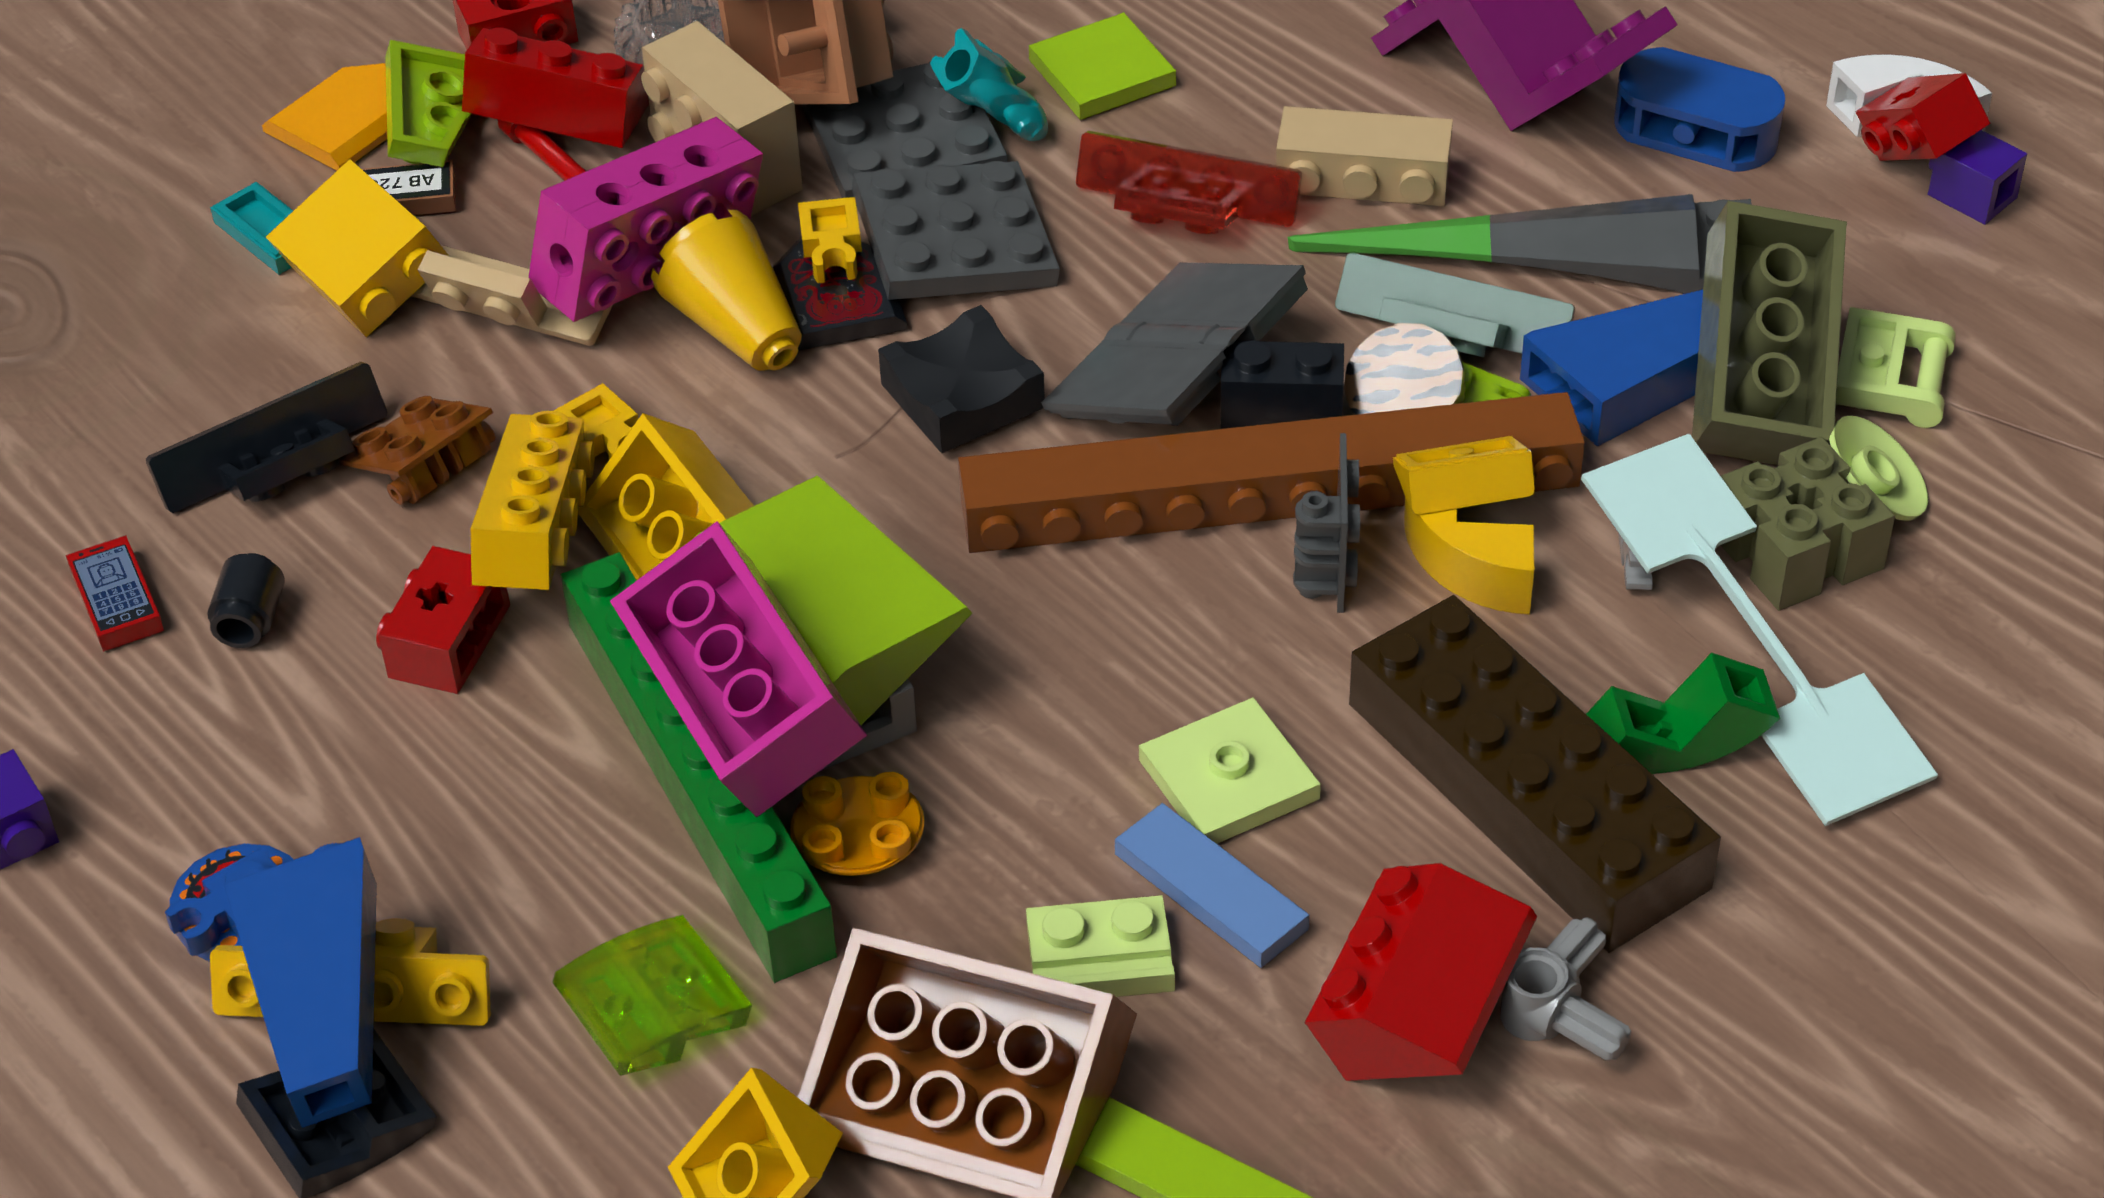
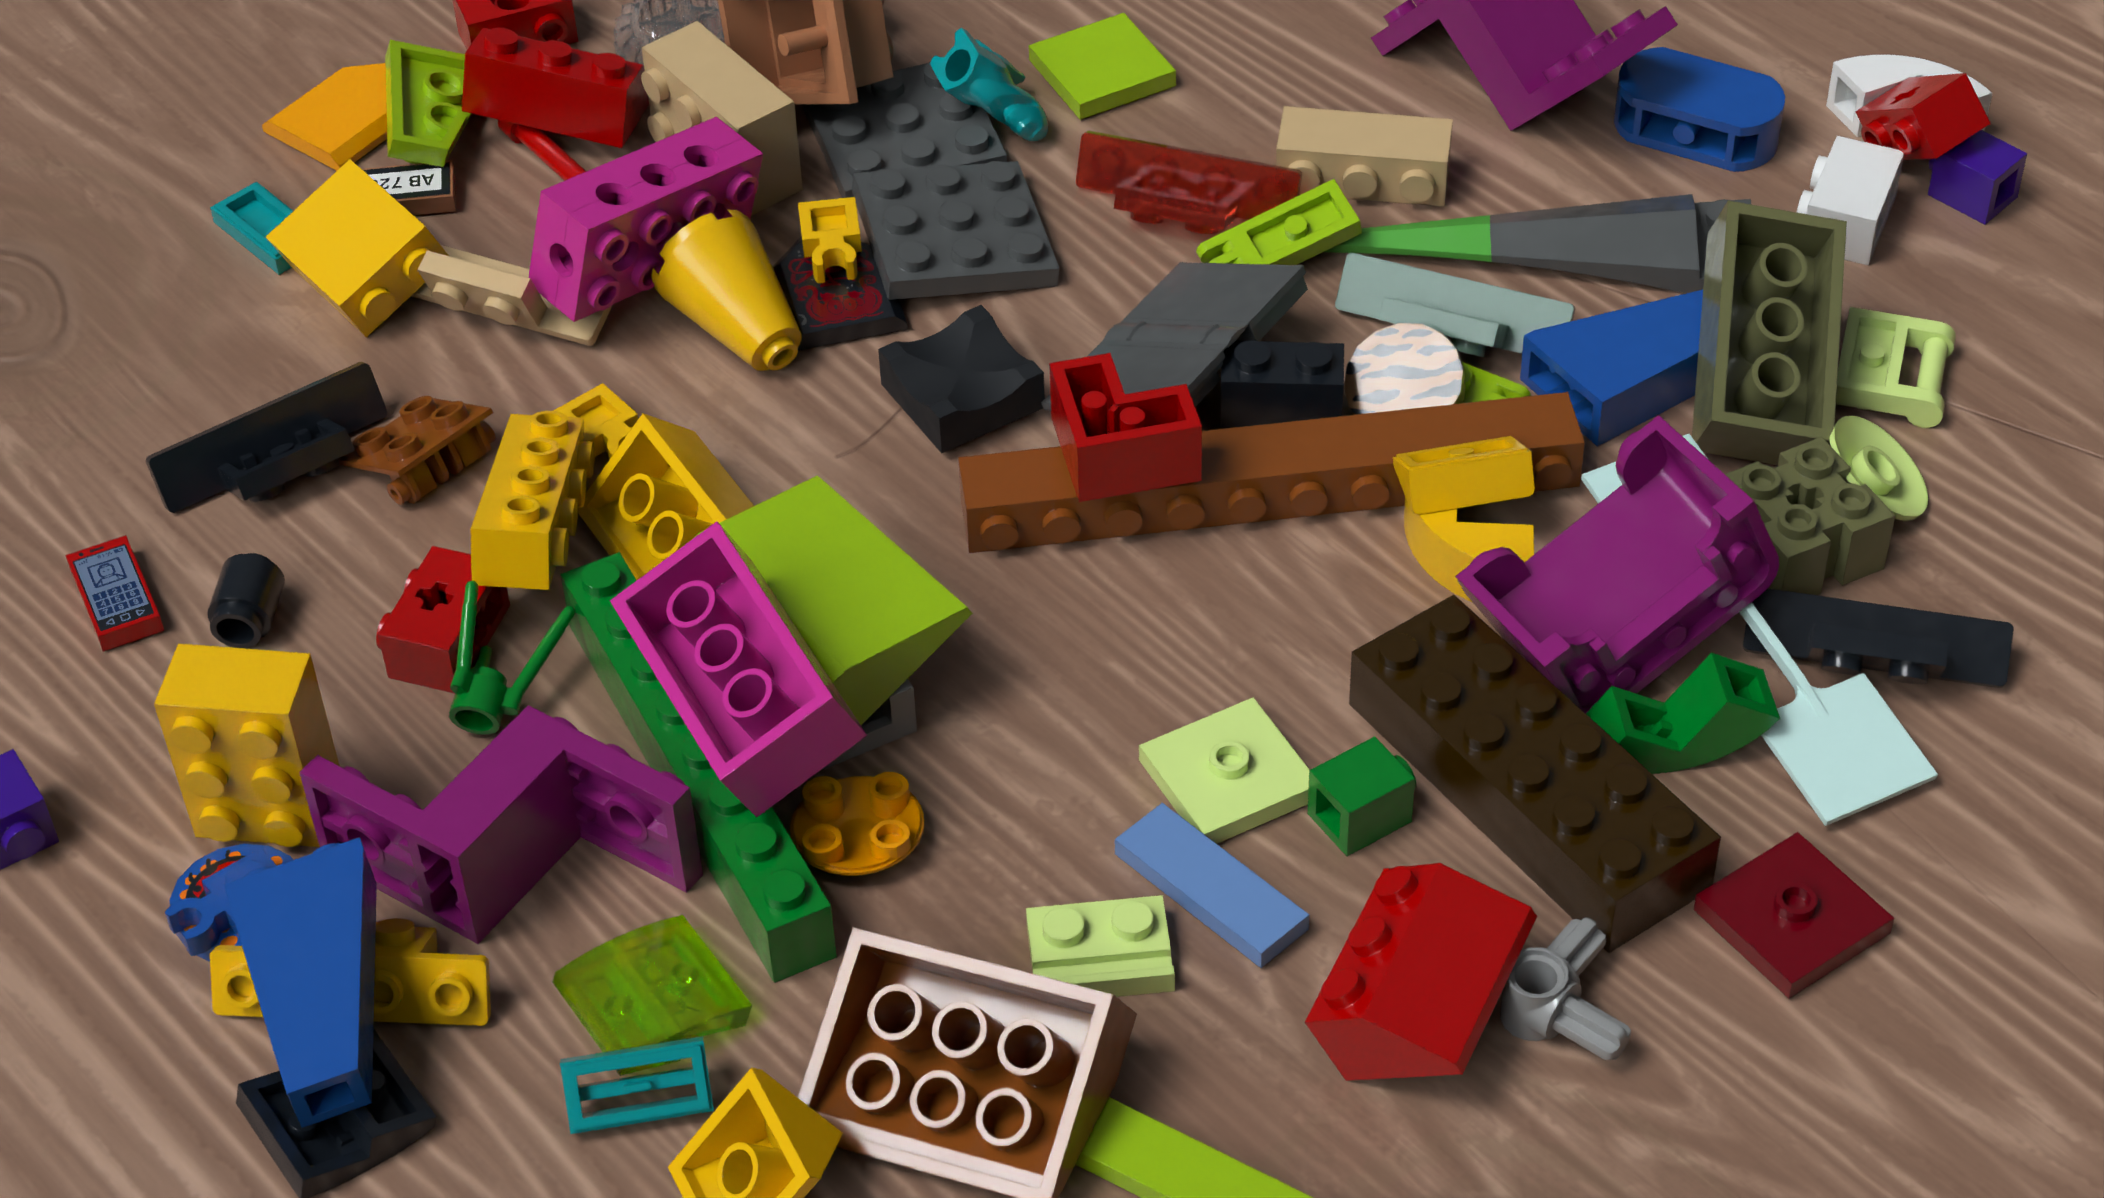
(240, 736): none -> yellow brick
(482, 691): none -> green plant
(508, 821): none -> magenta bracket
(632, 1057): none -> teal tile
(1120, 439): none -> red brick
(1288, 231): none -> lime hinge
(1322, 536): dark grey hinge -> none
(1361, 795): none -> green brick
(1633, 575): none -> magenta windscreen
(1793, 914): none -> dark red plate
(1857, 187): none -> white brick
(1885, 639): none -> black bracket

